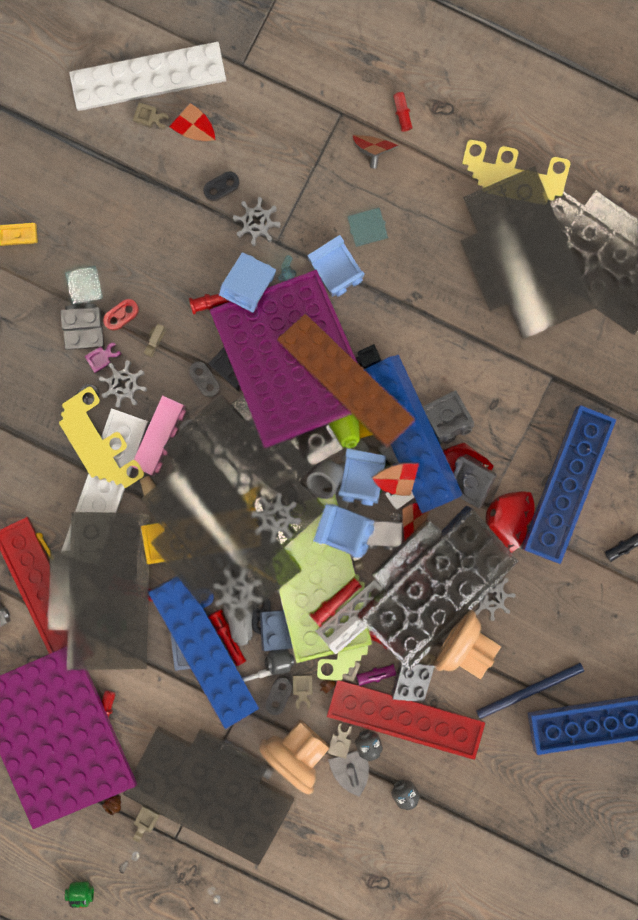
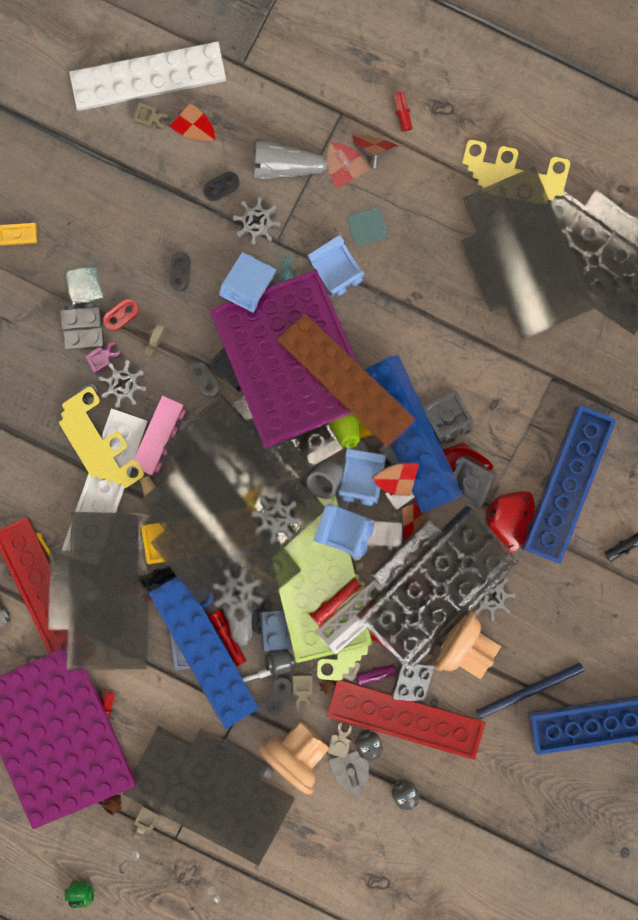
(156, 577): none -> black pin
(180, 272): none -> black plate
(206, 302): red pin -> none
(276, 160): none -> light grey cone
(344, 164): none -> clear shield
(368, 356): black plate -> none

